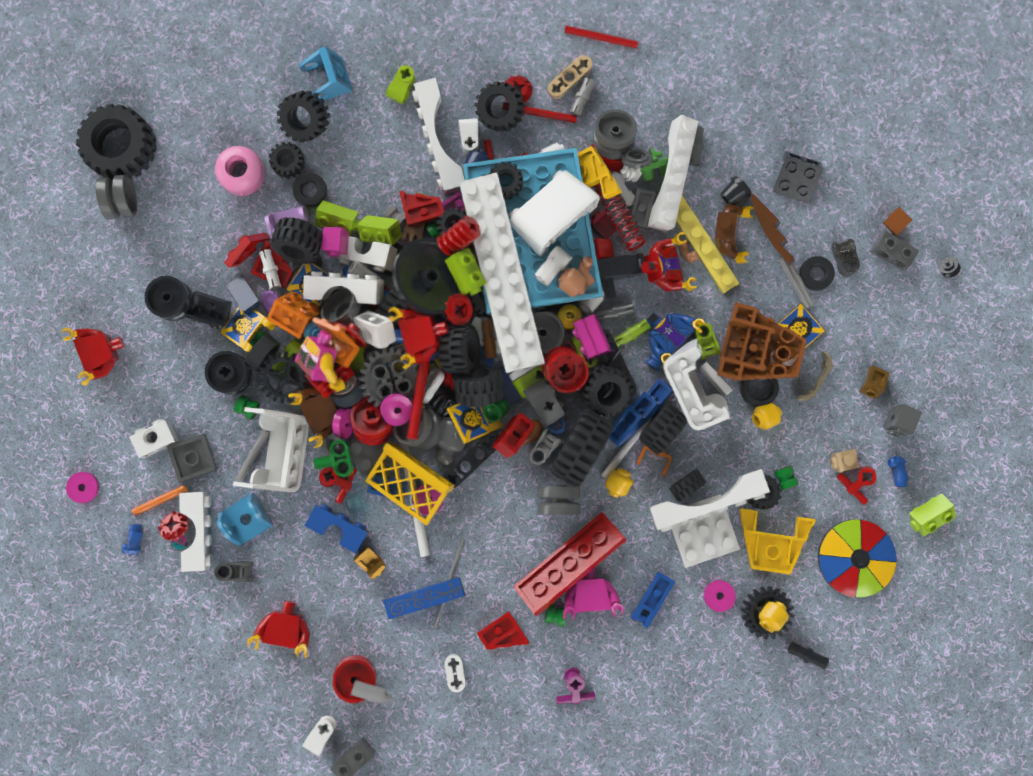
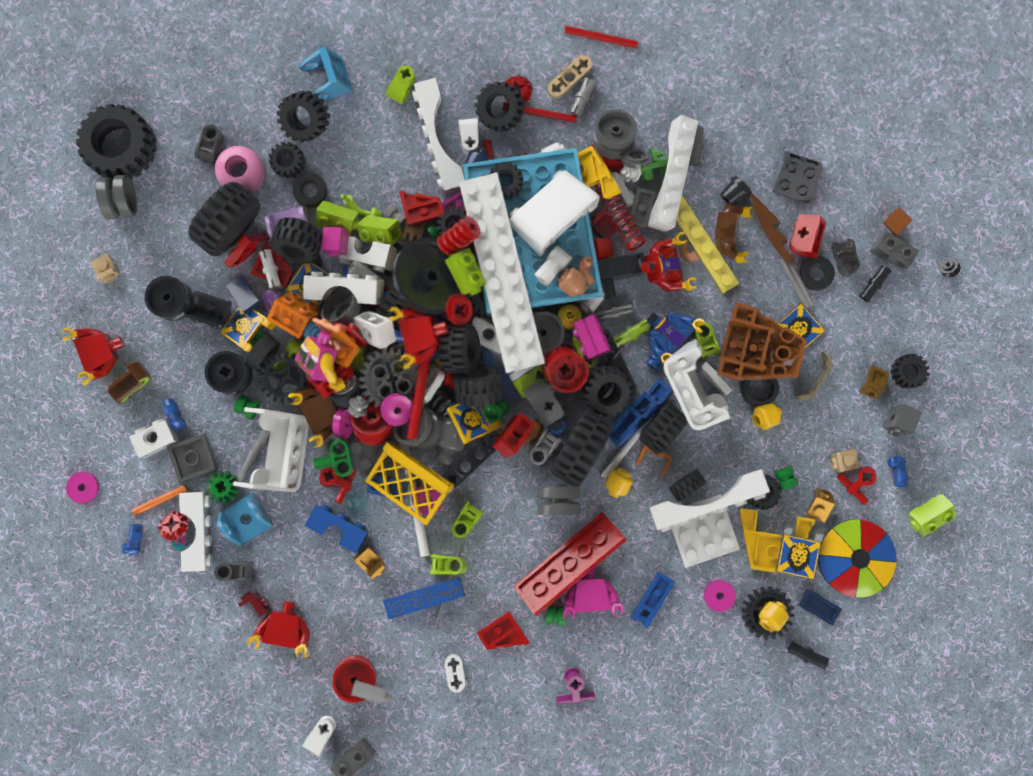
(105, 269): none -> tan bracket
(129, 383): none -> reddish brown animal
(173, 413): none -> blue arm
(207, 147): none -> dark grey piece
(222, 495): none -> green gear
(223, 218): none -> black tyre
(259, 603): none -> dark red bracket
(349, 201): none -> lime piece
(358, 406): none -> light grey wheel
(445, 564): none -> lime piece
(467, 519): none -> lime piece
(488, 339): reddish brown axle -> none
(797, 554): none -> flag
(807, 235): none -> brick
(819, 607): none -> dark blue tile
(821, 505): none -> pearl gold bracket
(875, 283): none -> black pin
(921, 371): none -> black tyre

